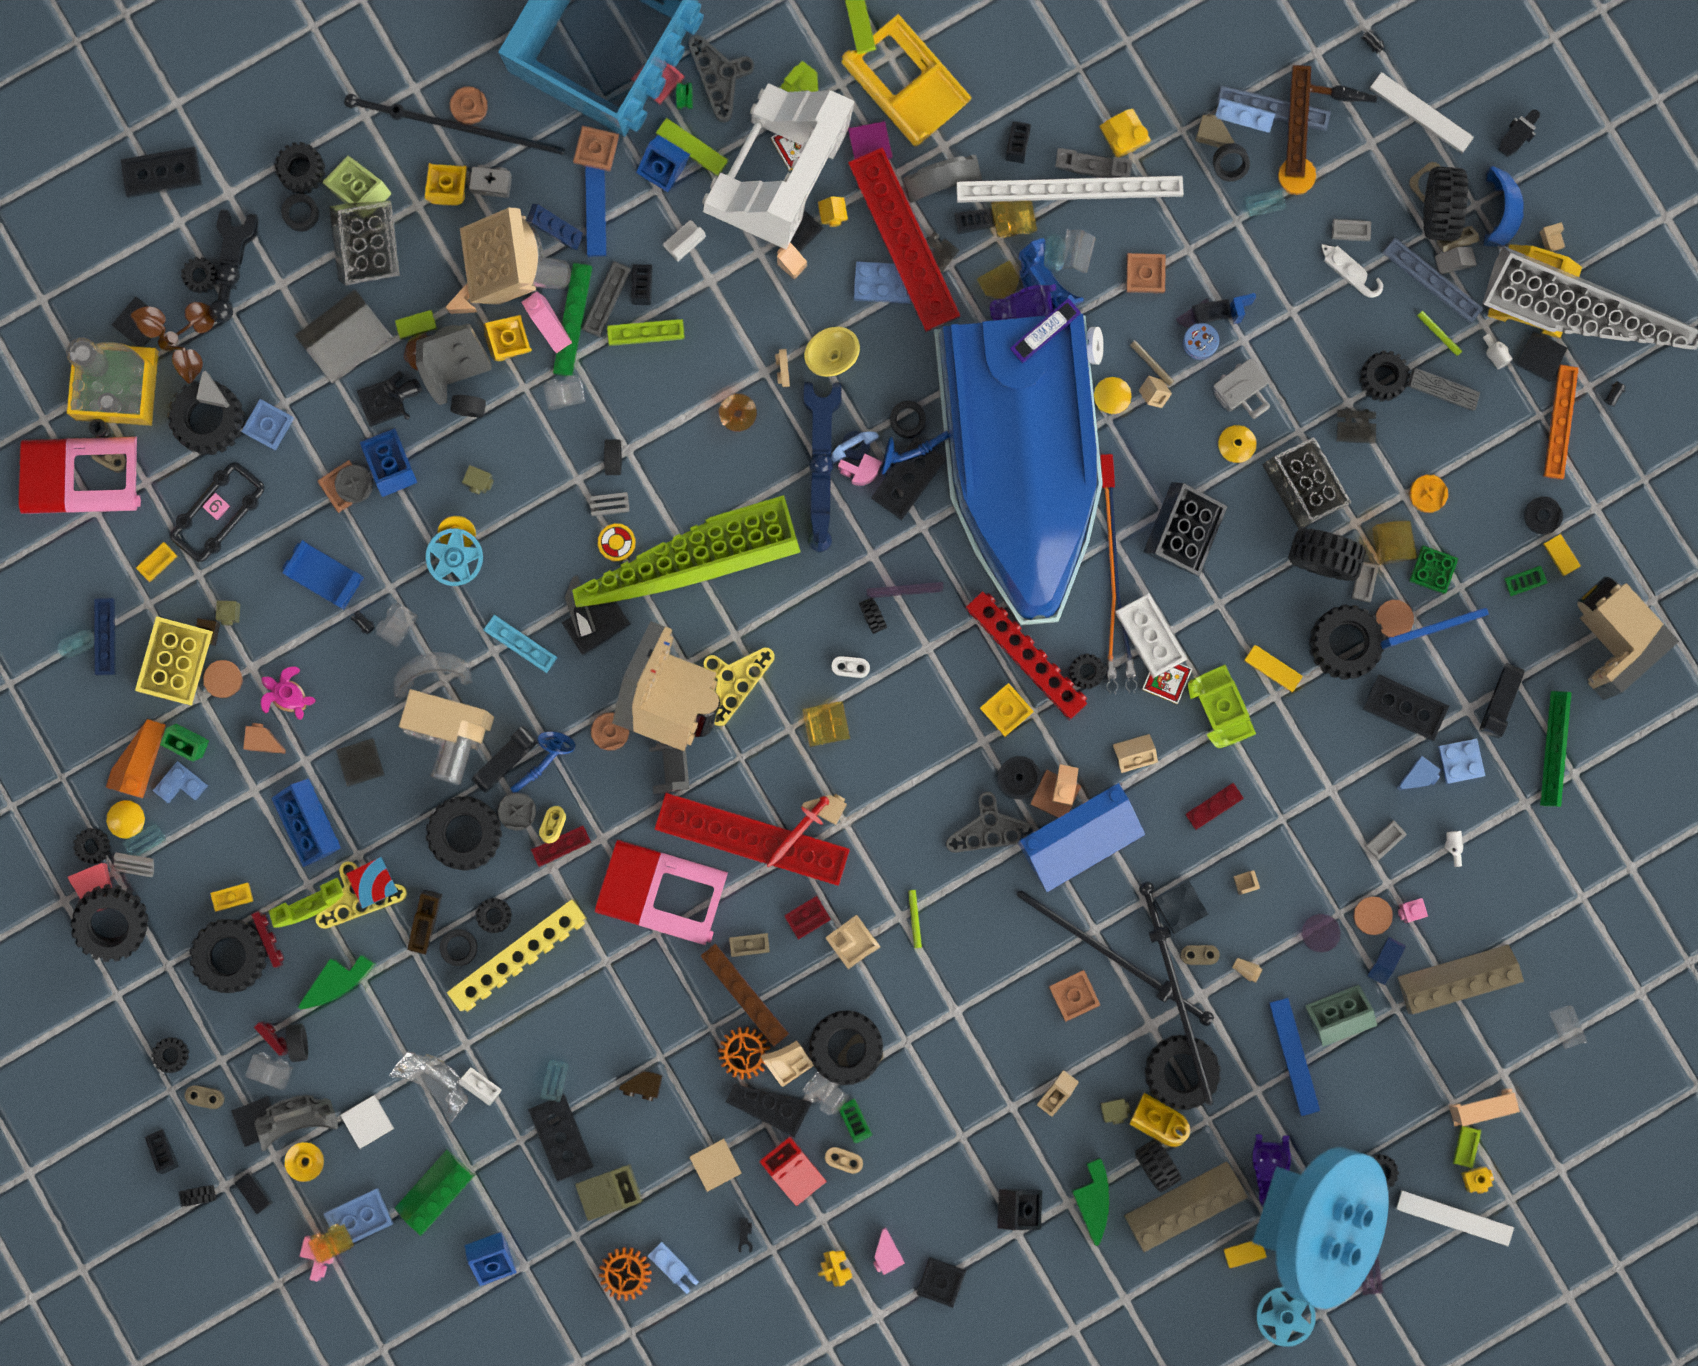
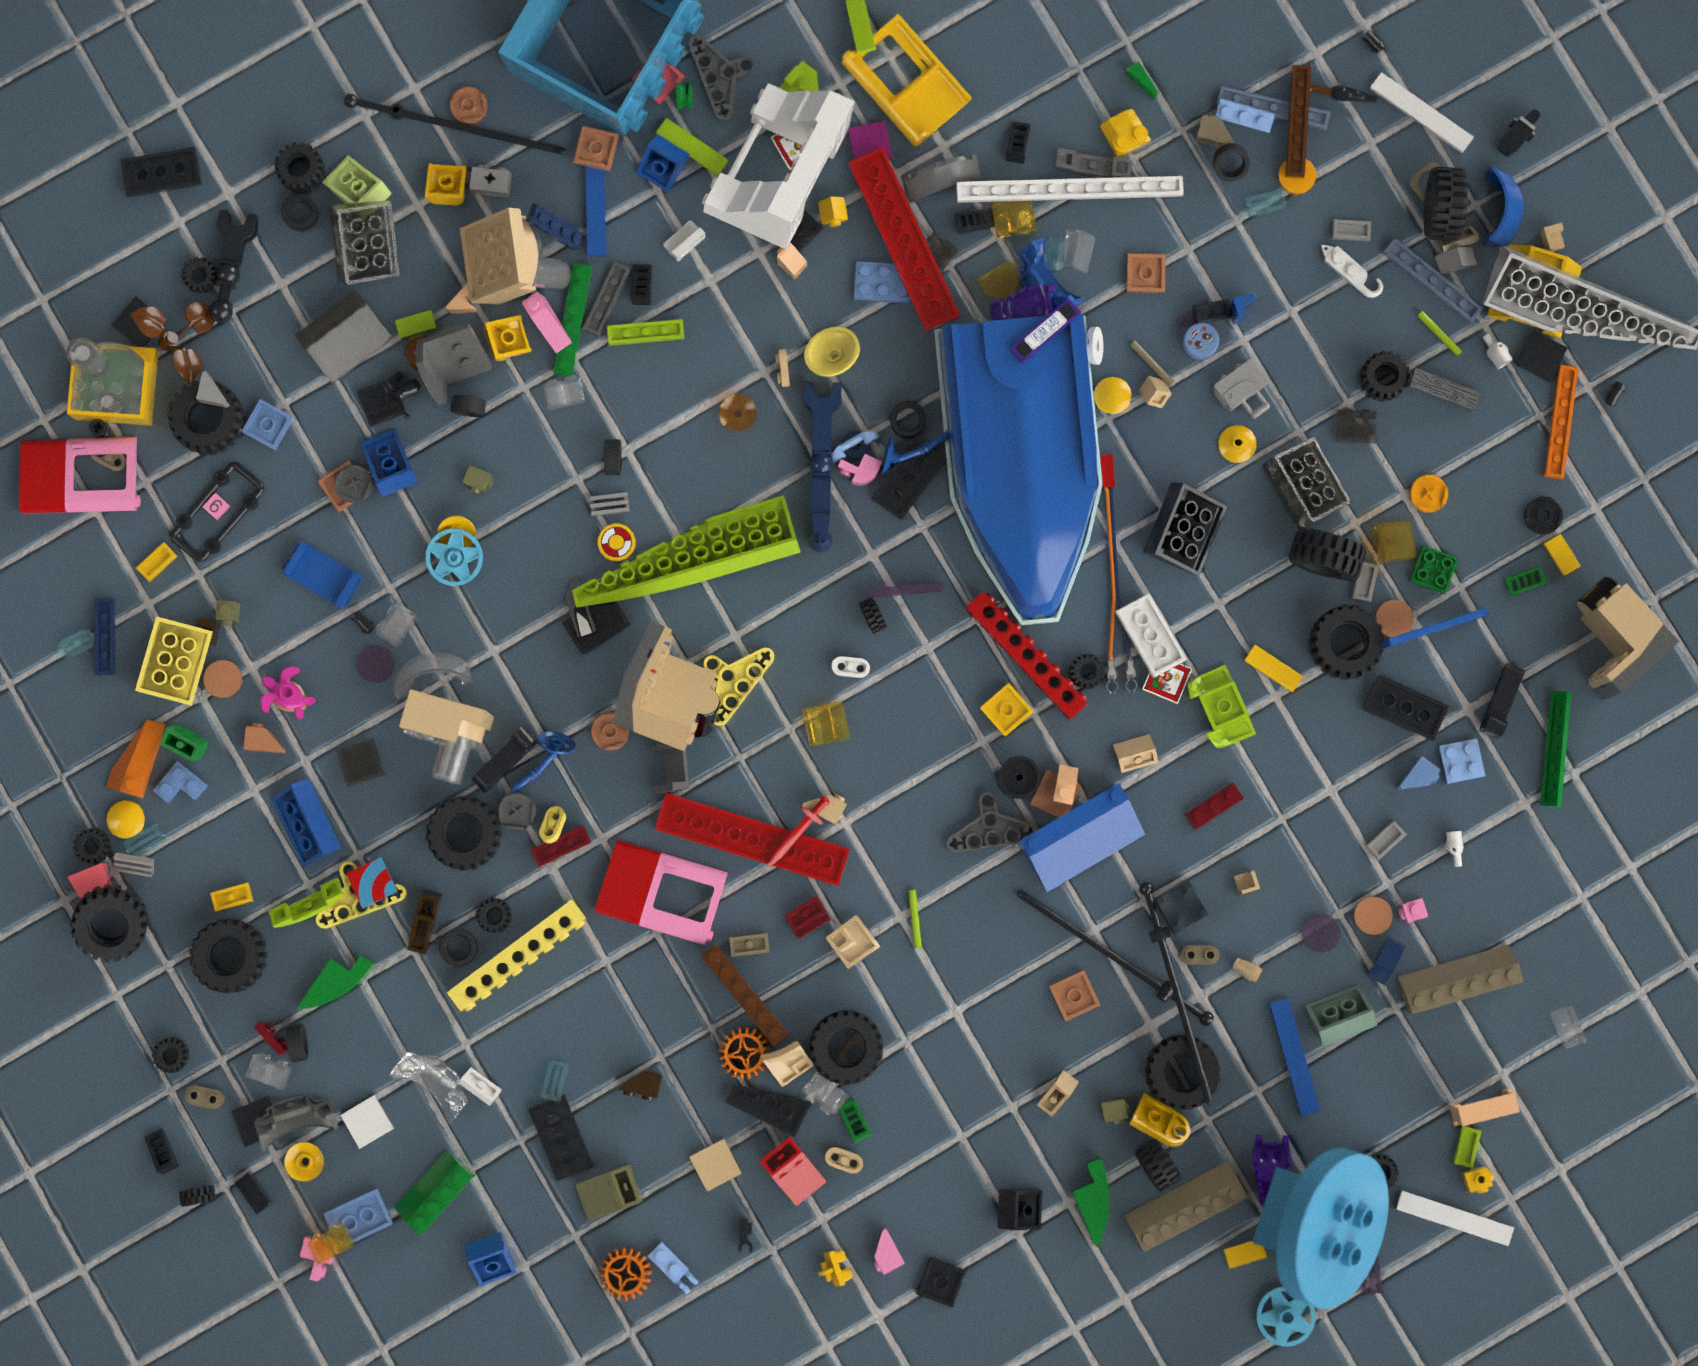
(268, 938): dark red plate -> none
(375, 663): none -> clear purple tile
(520, 643): medium azure tile -> none
(1140, 78): none -> green slope

